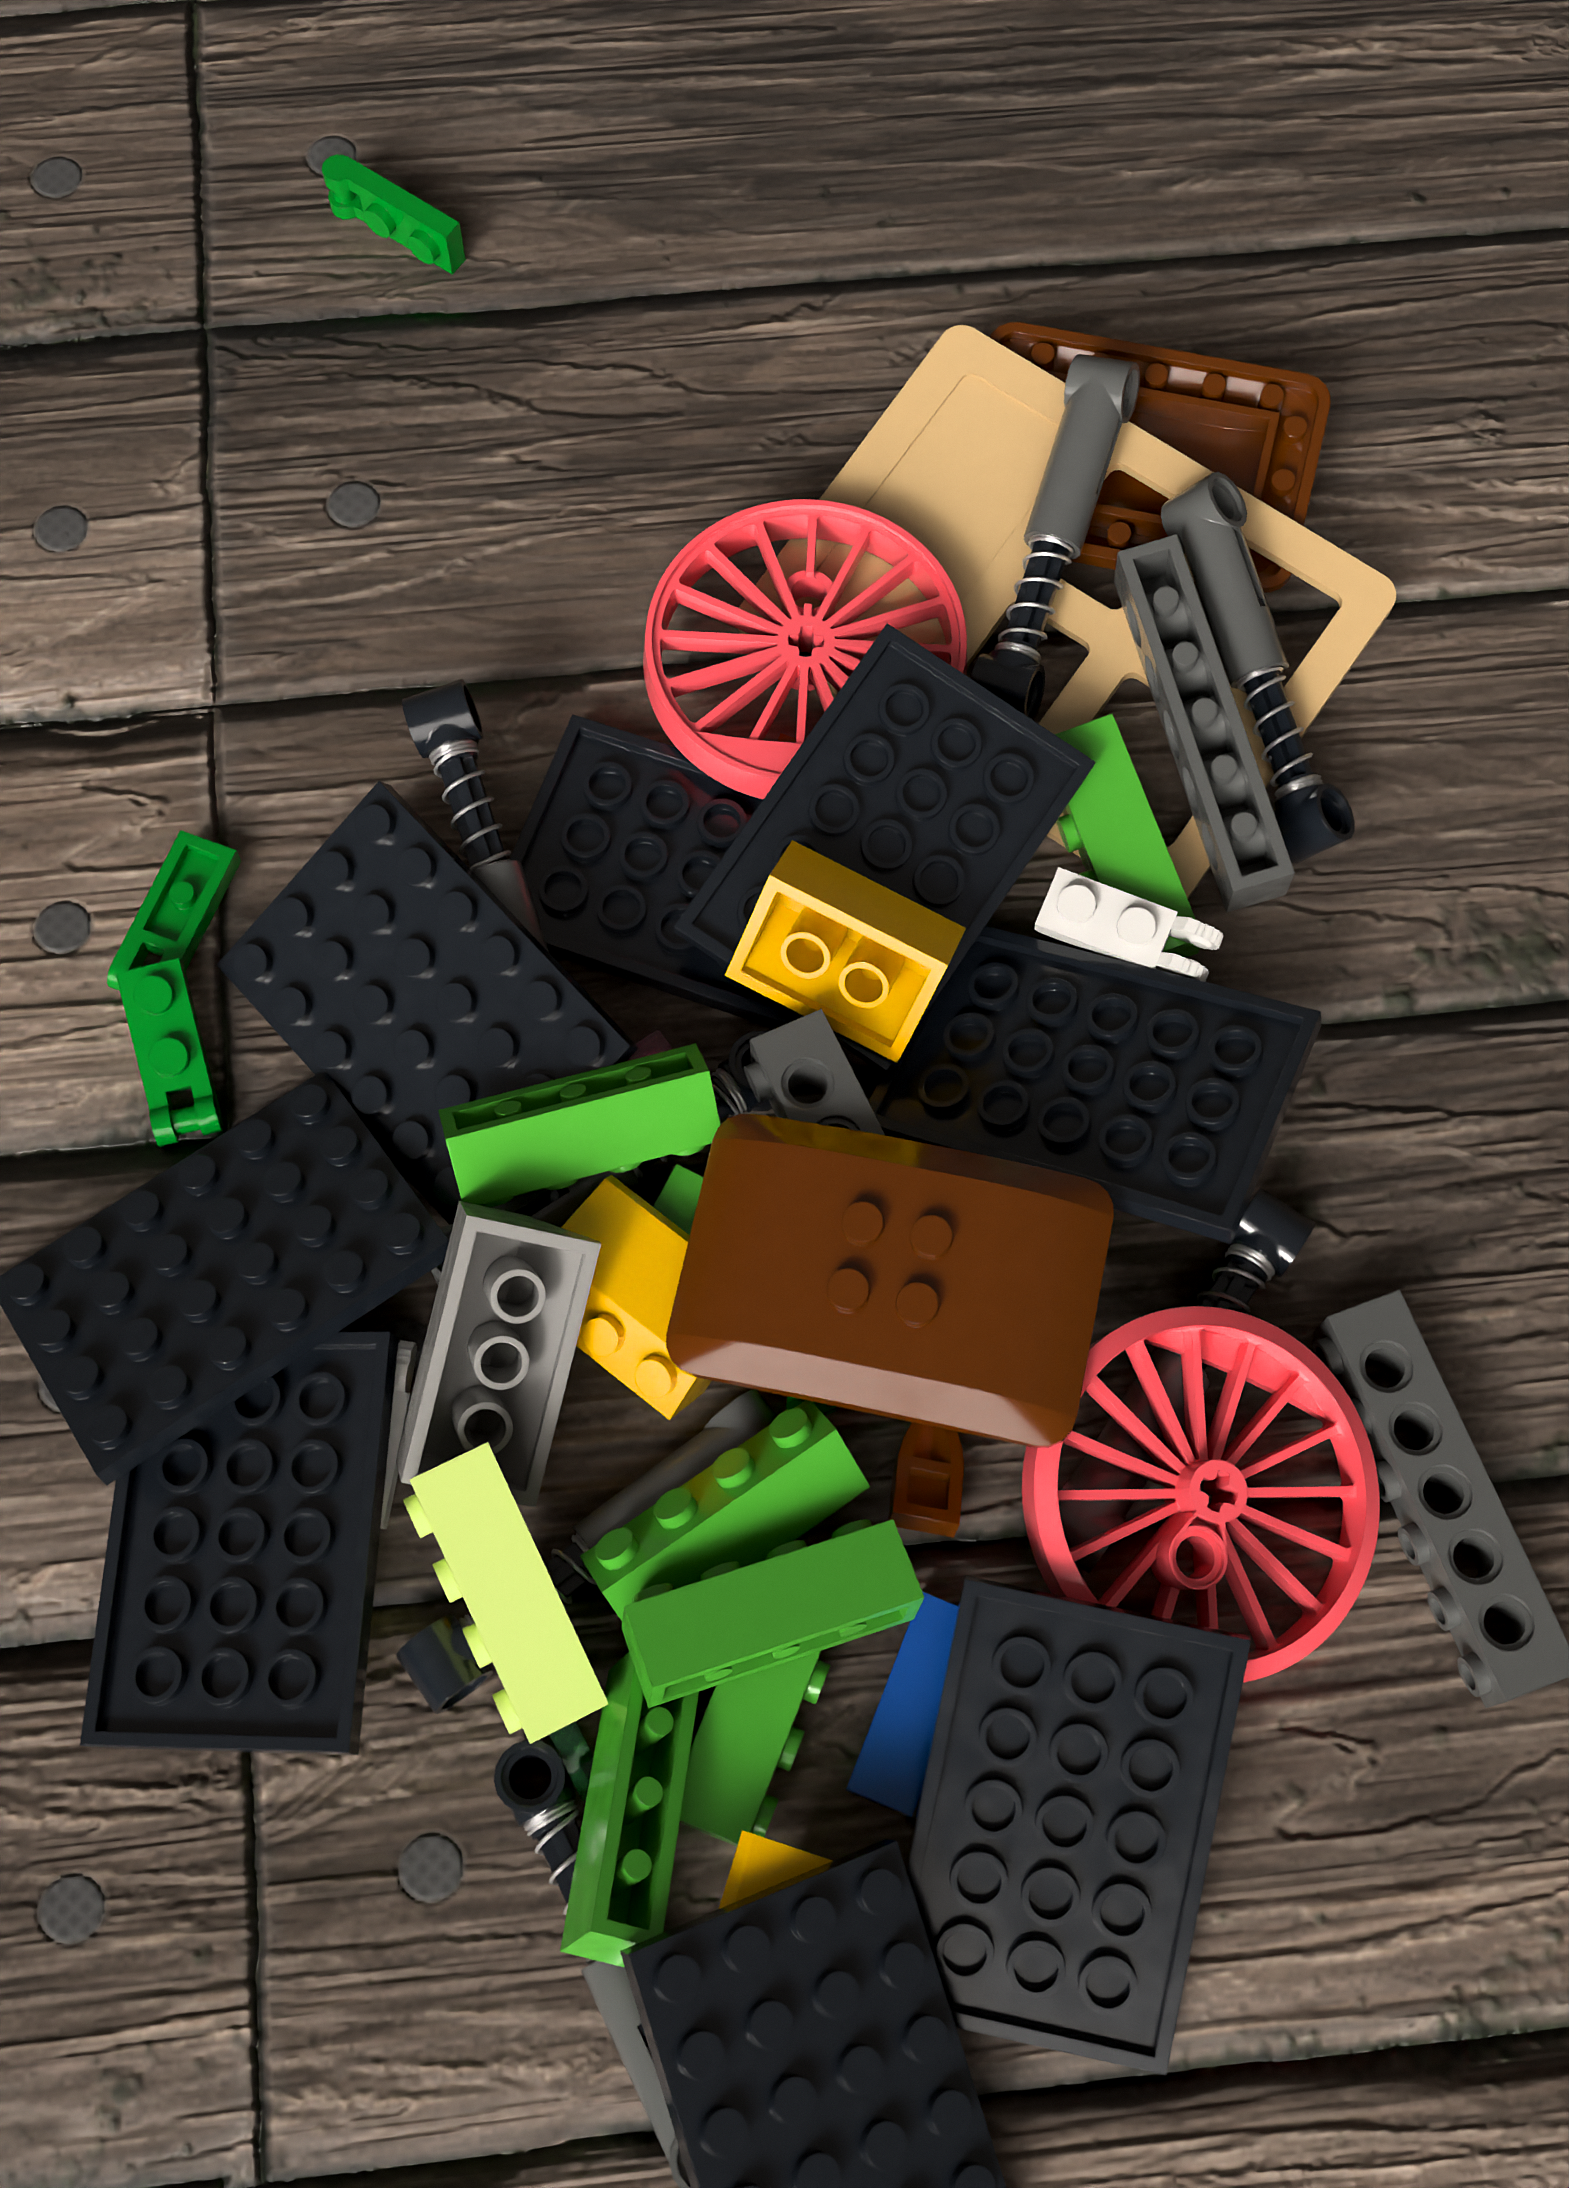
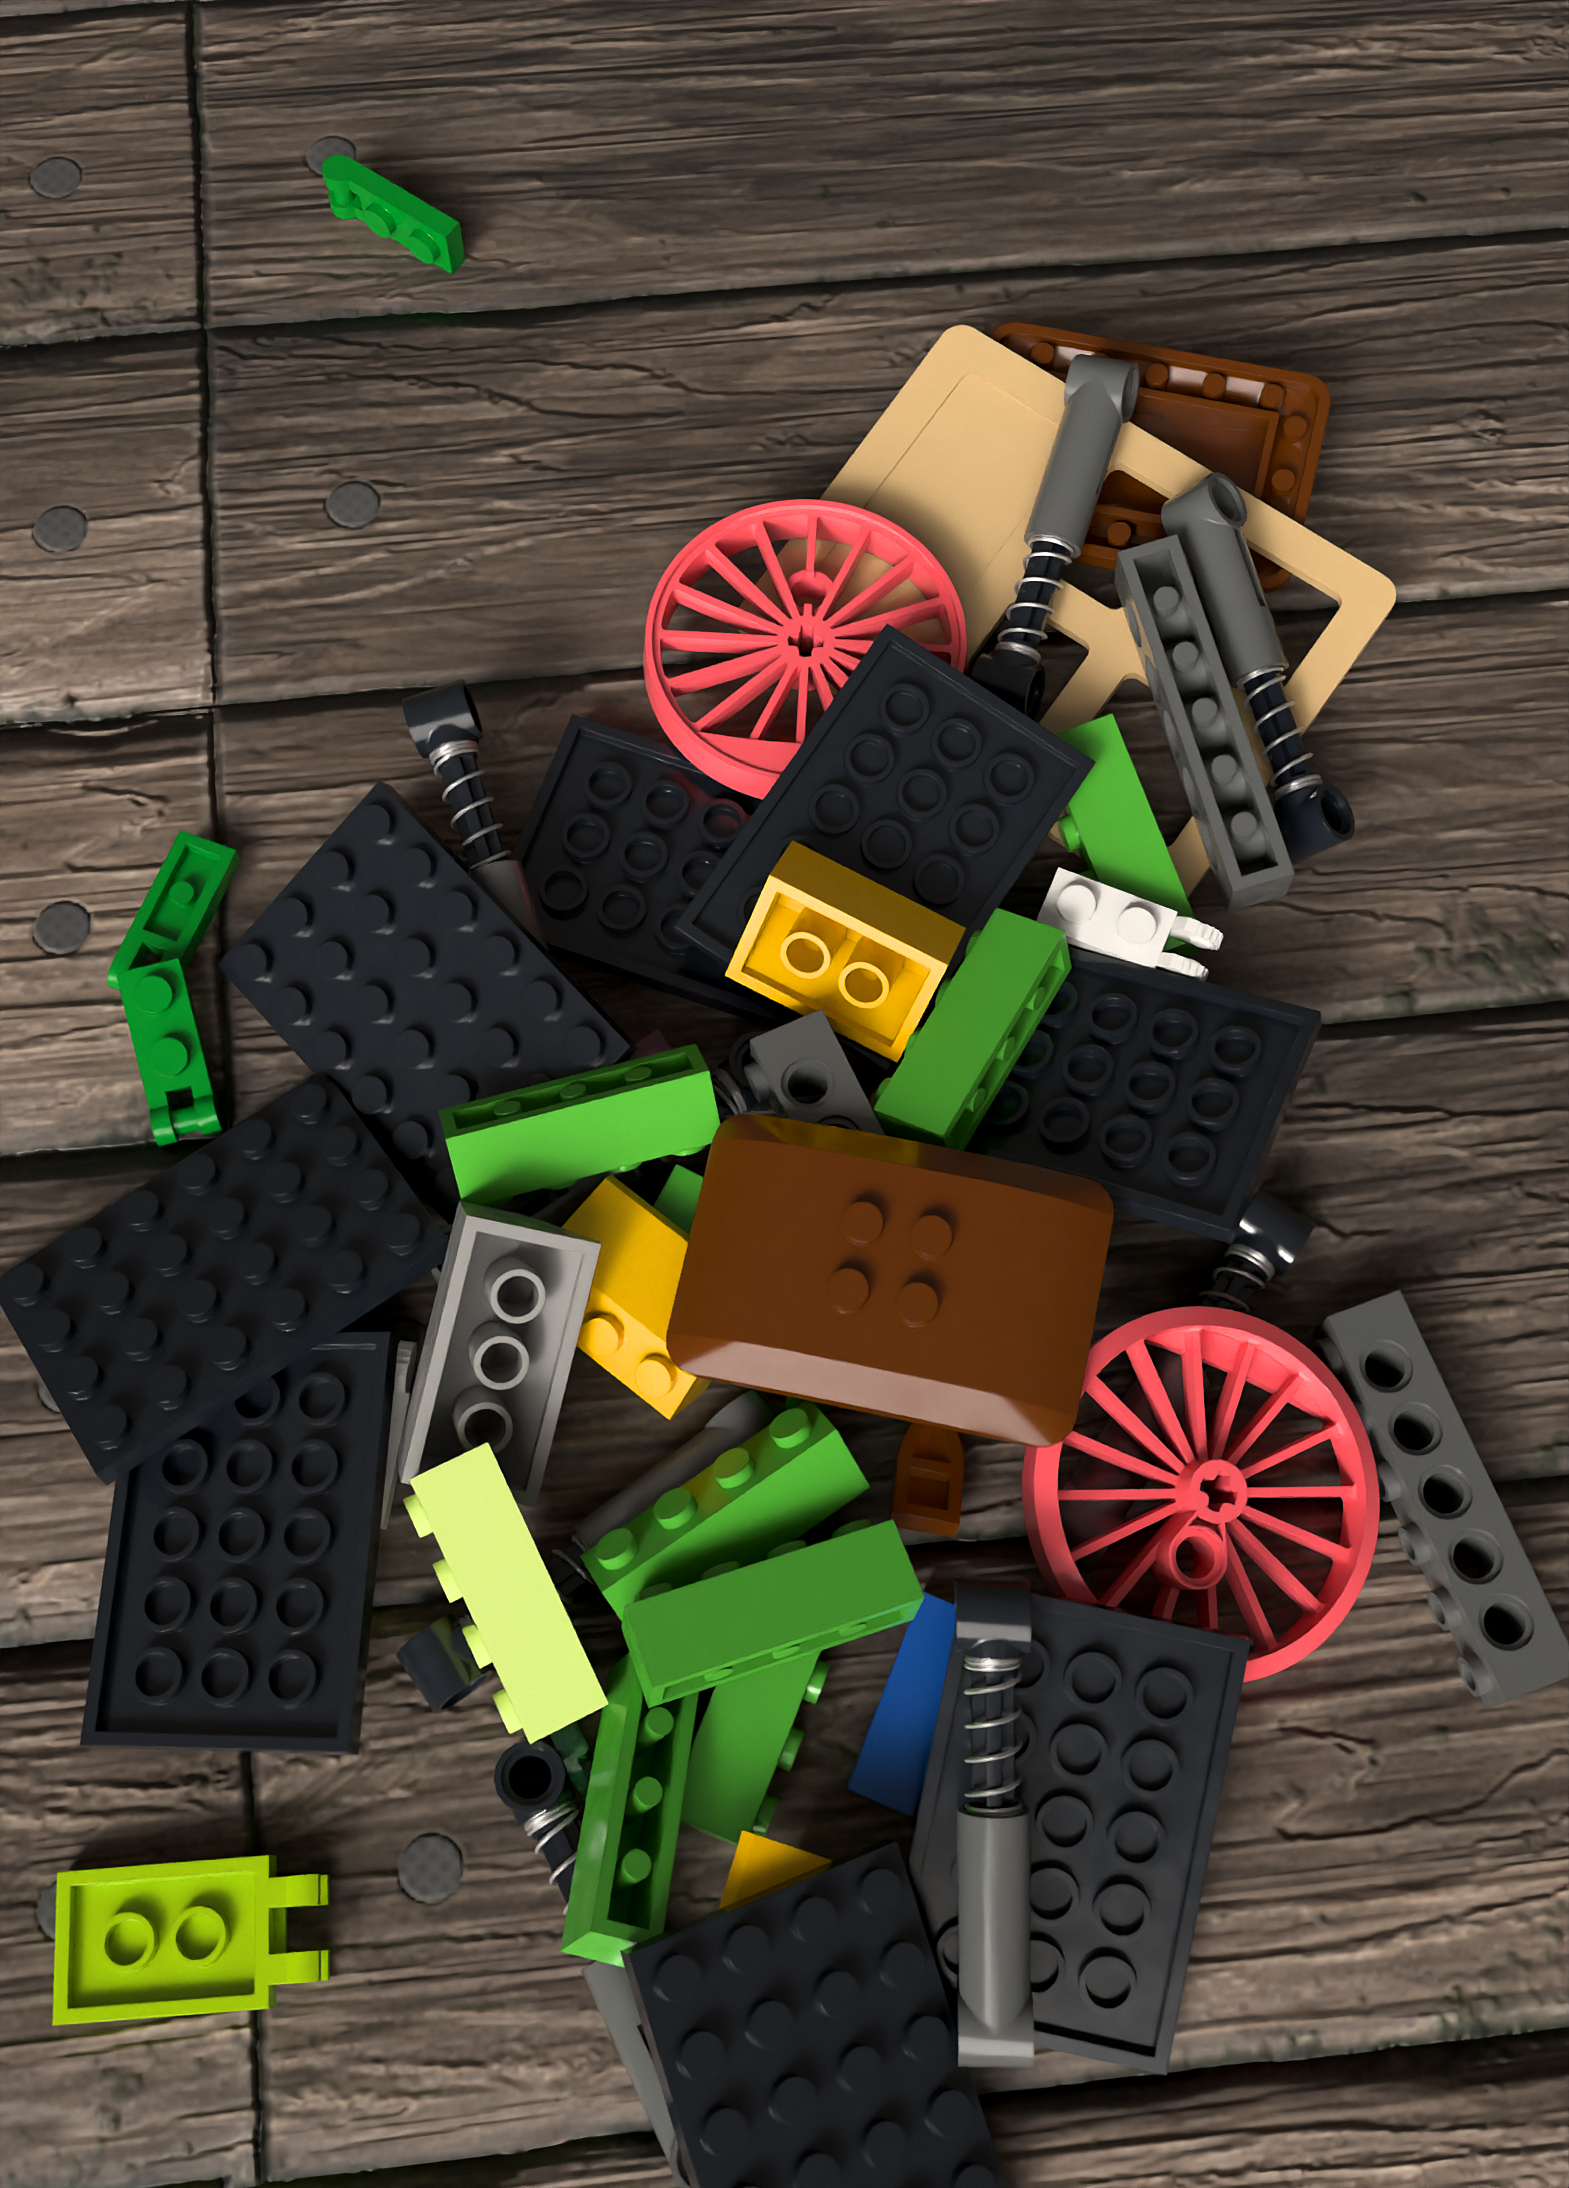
(179, 1939): none -> lime tile
(974, 1032): none -> bright green brick
(994, 1833): none -> piece

